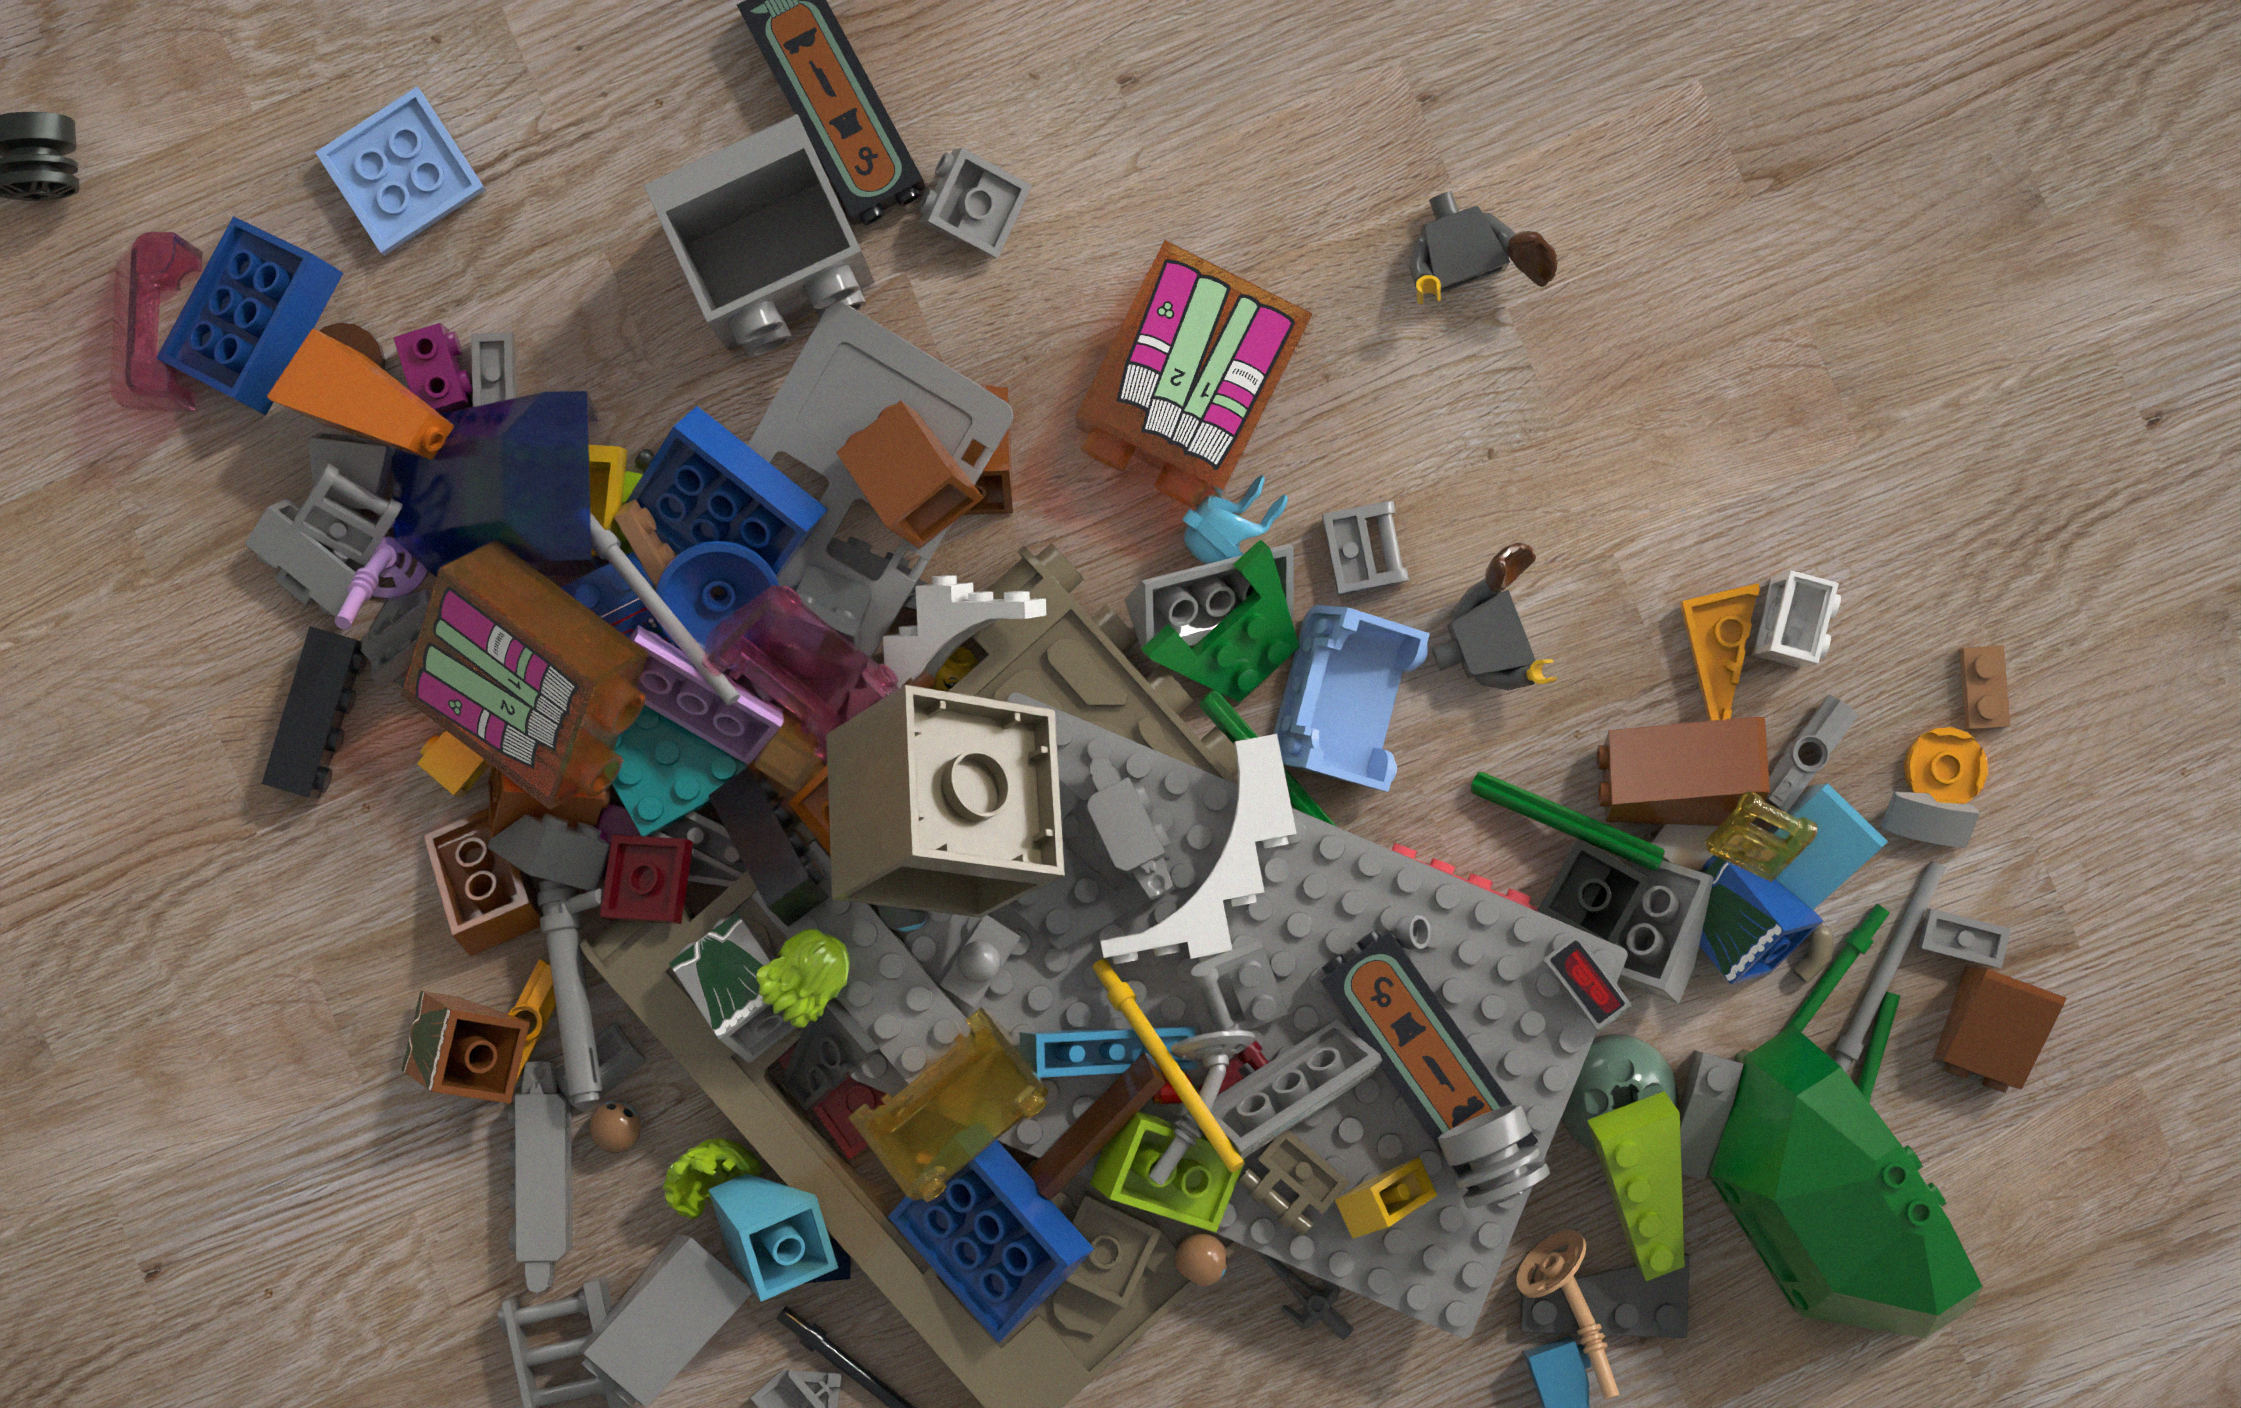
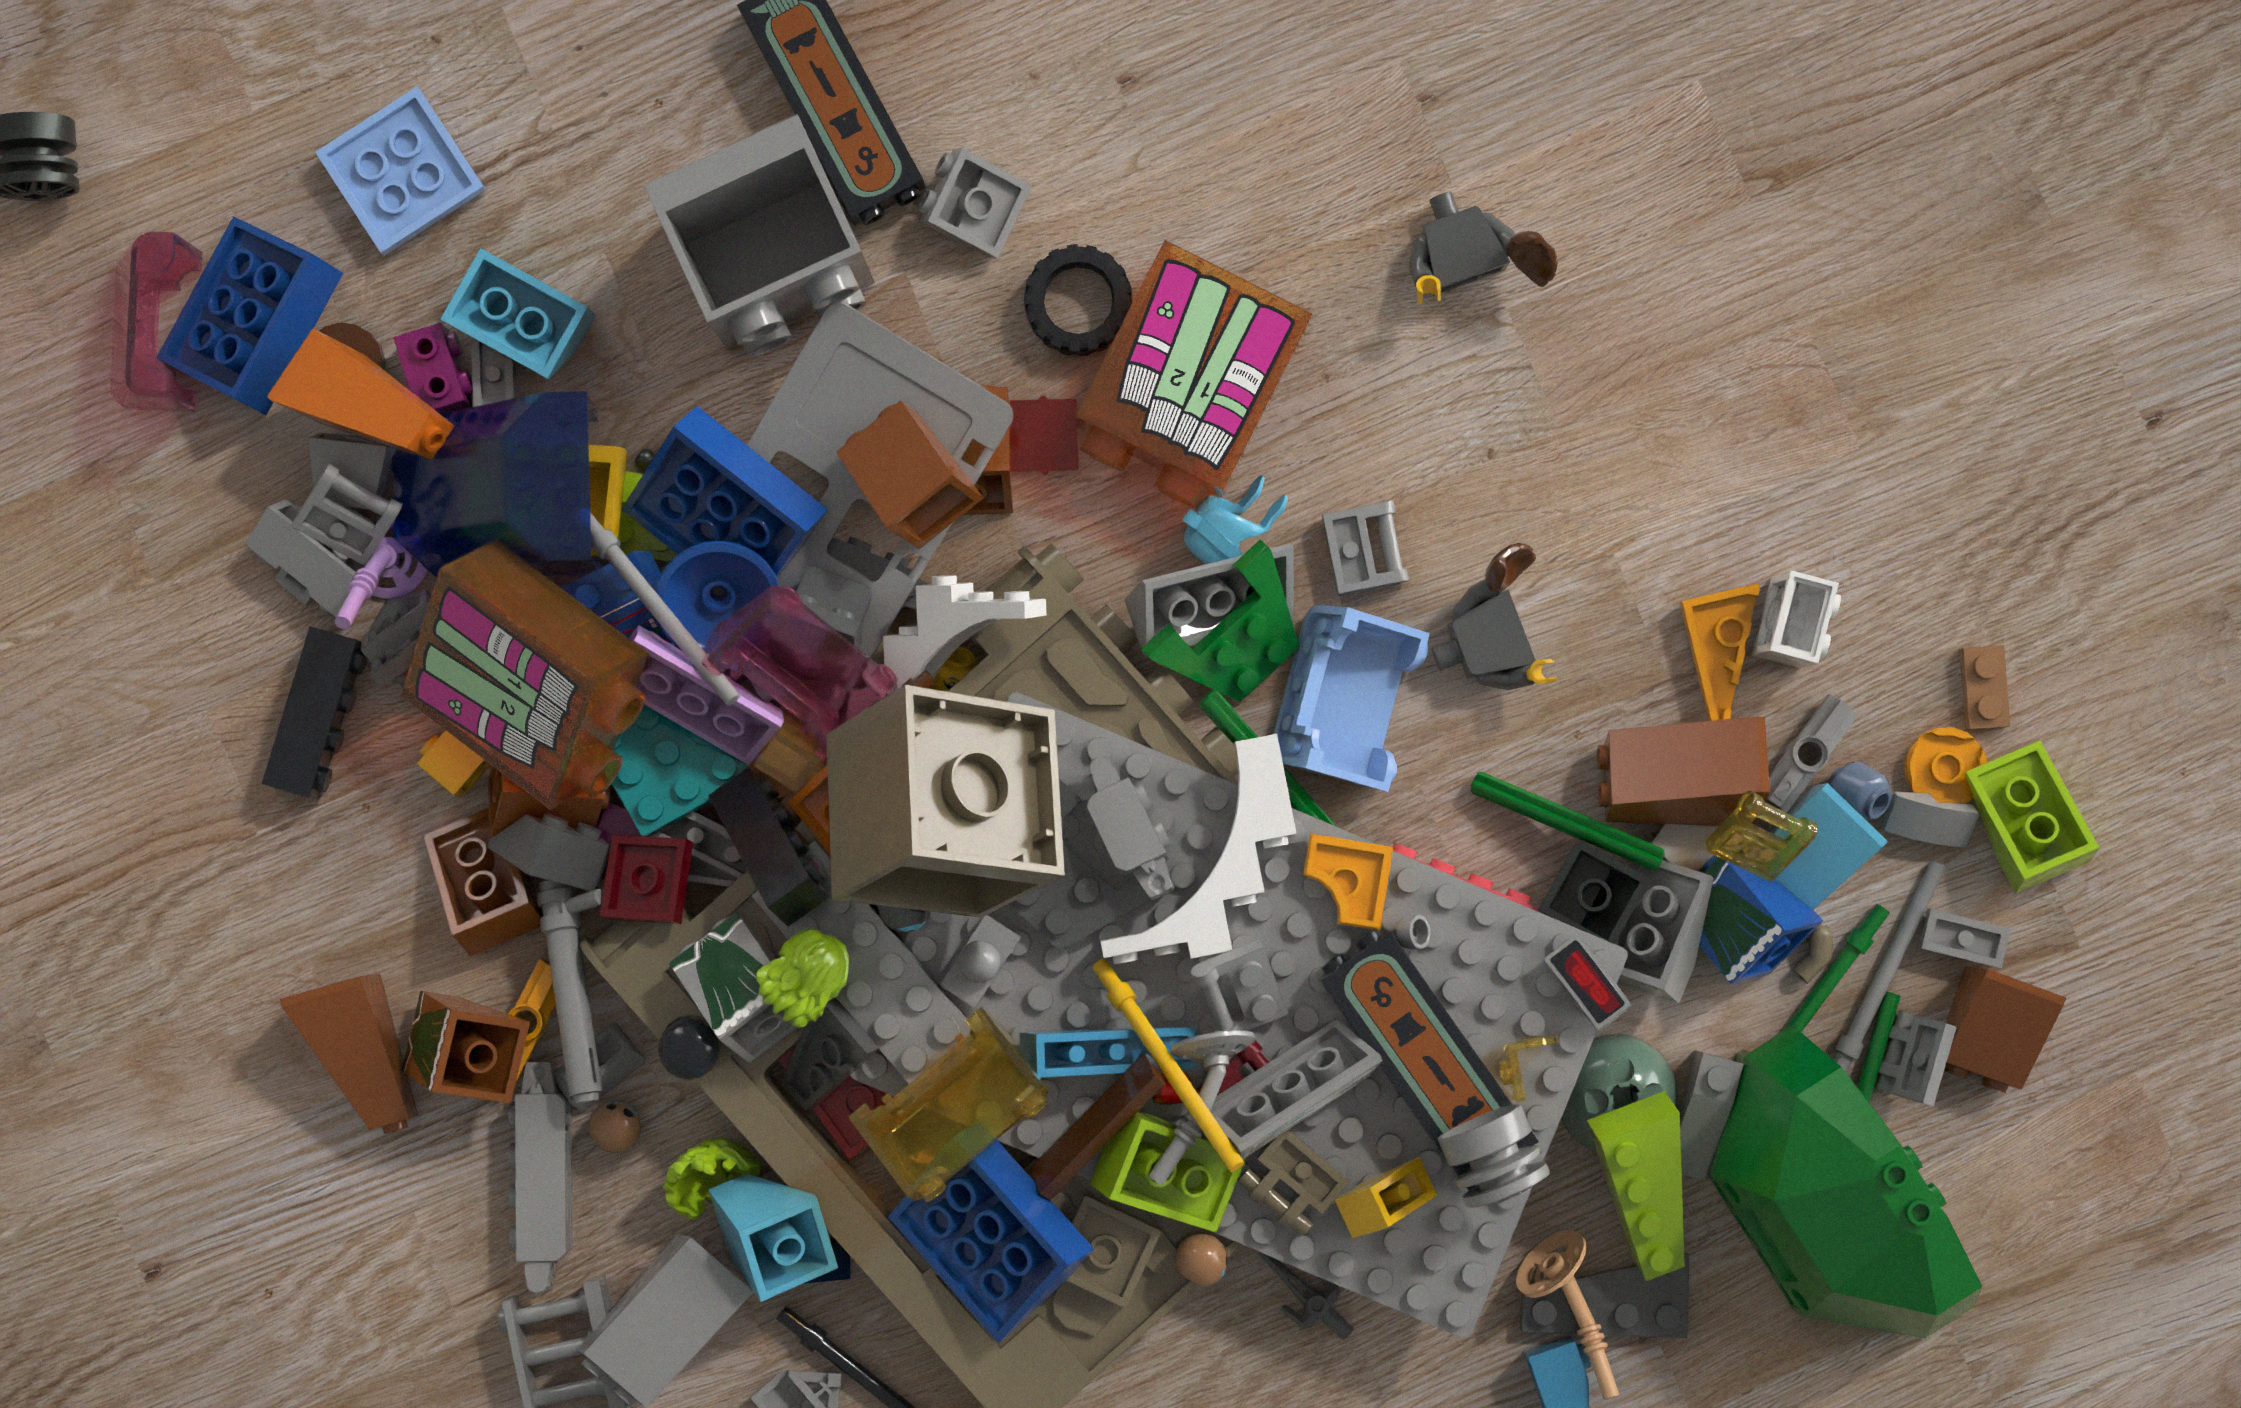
(358, 1046): none -> dark orange slope
(517, 315): none -> medium azure slope
(639, 530): medium nougat plate -> none
(689, 1047): none -> black helmet
(1044, 435): none -> clear red piece
(1050, 267): none -> black tyre
(1354, 876): none -> light orange tile
(1510, 1066): none -> clear yellow bracket
(1862, 788): none -> sand blue head
(1916, 1058): none -> light grey plate
(2030, 817): none -> lime slope

